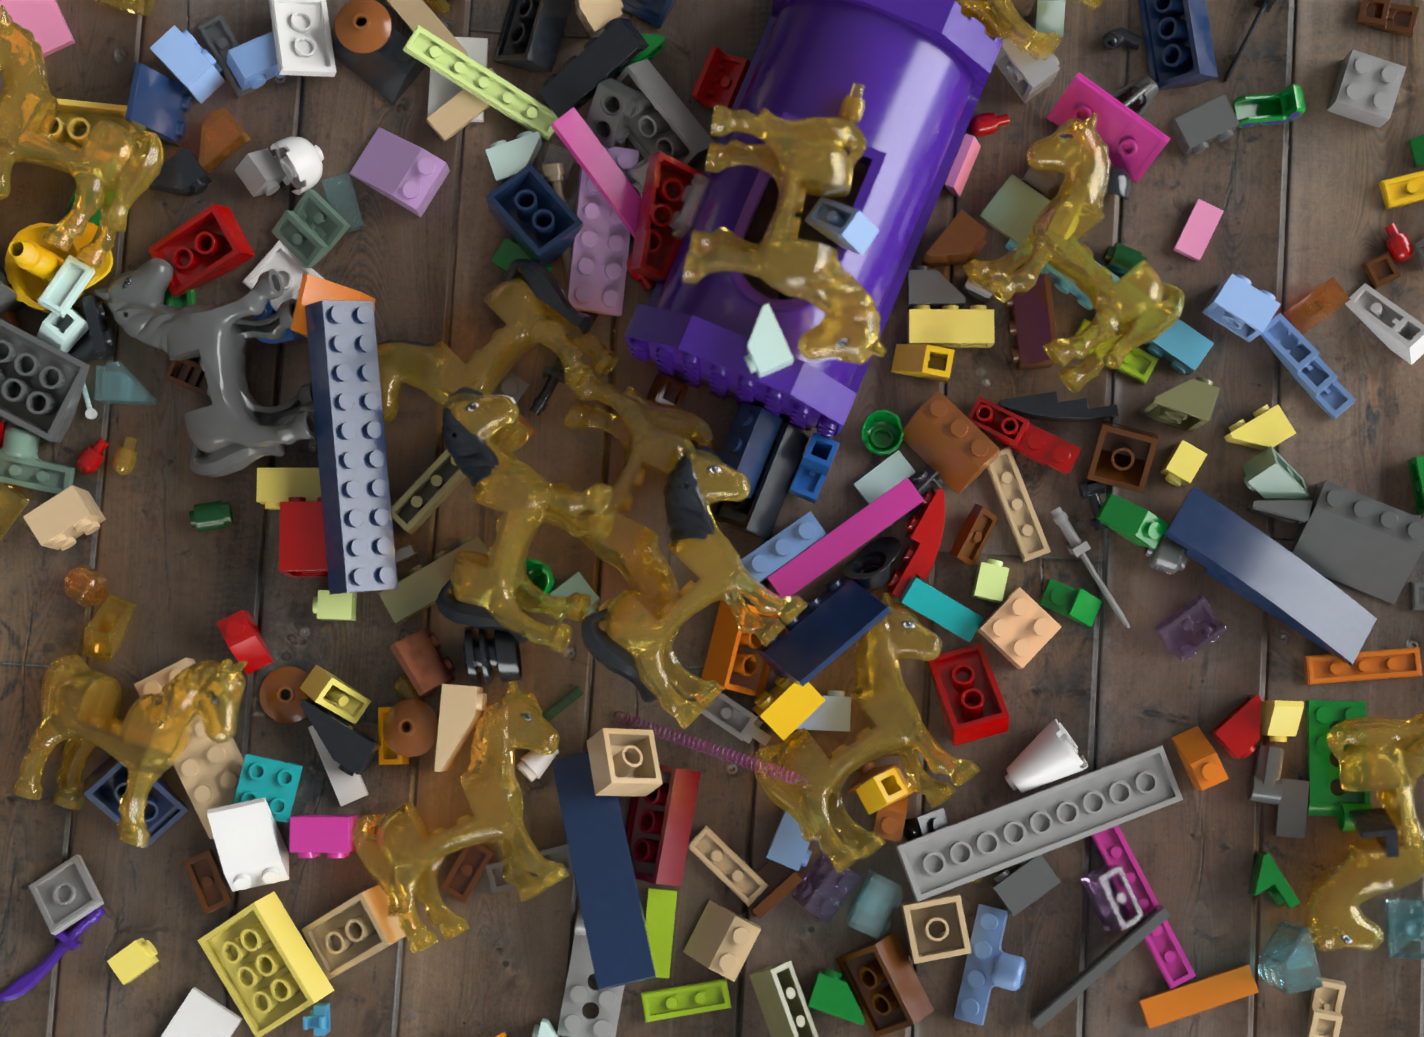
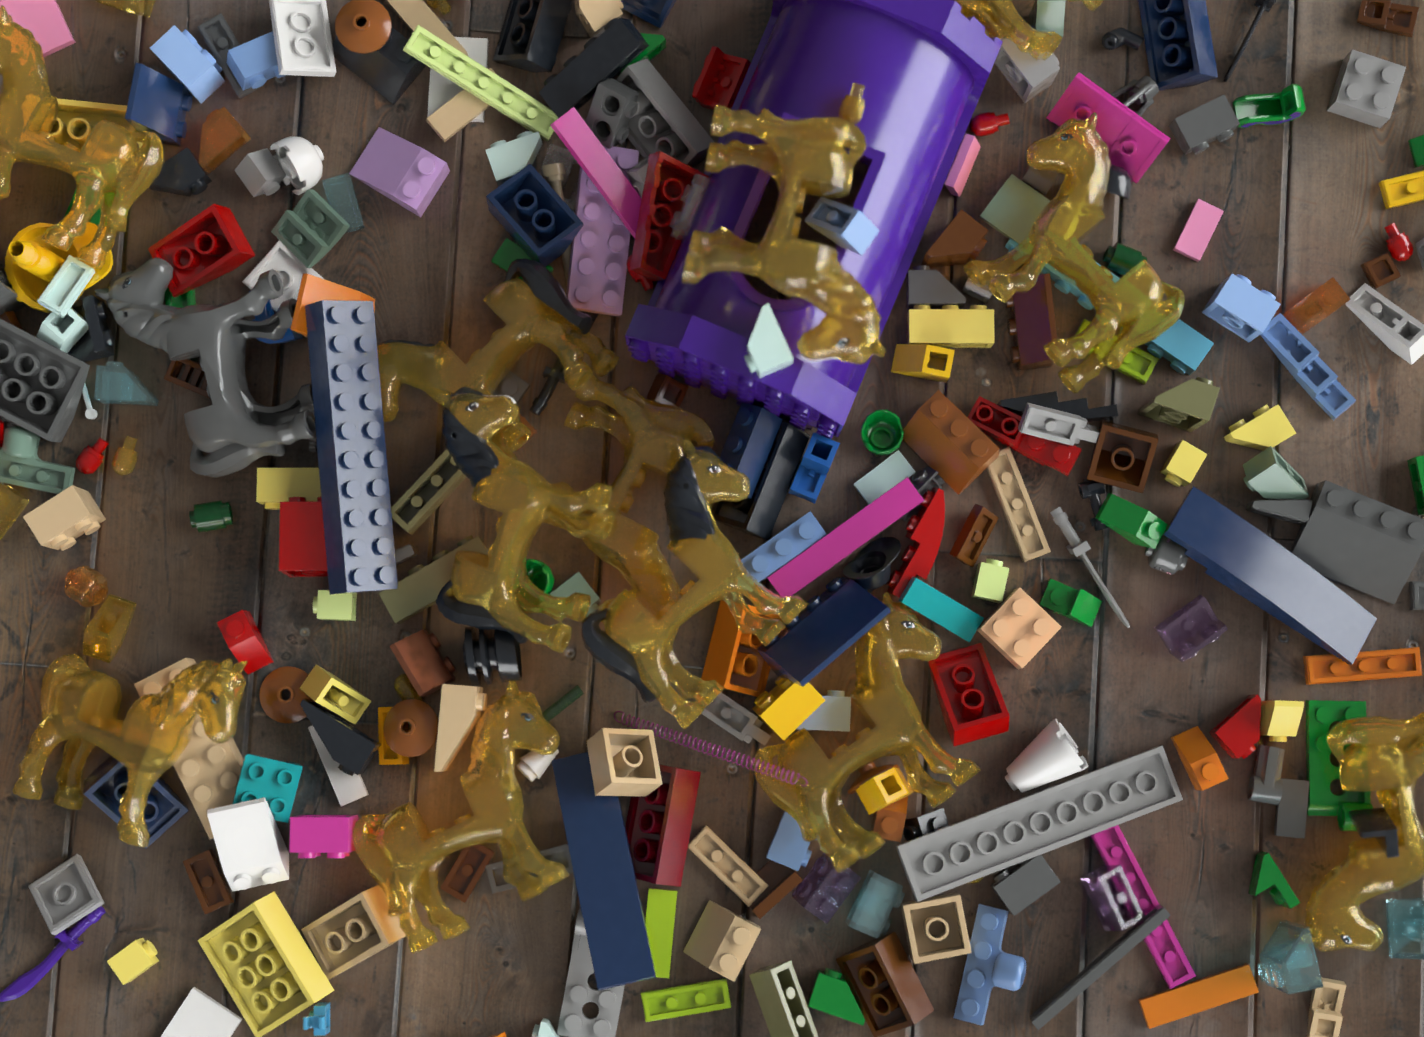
(1056, 425): none -> light grey hinge

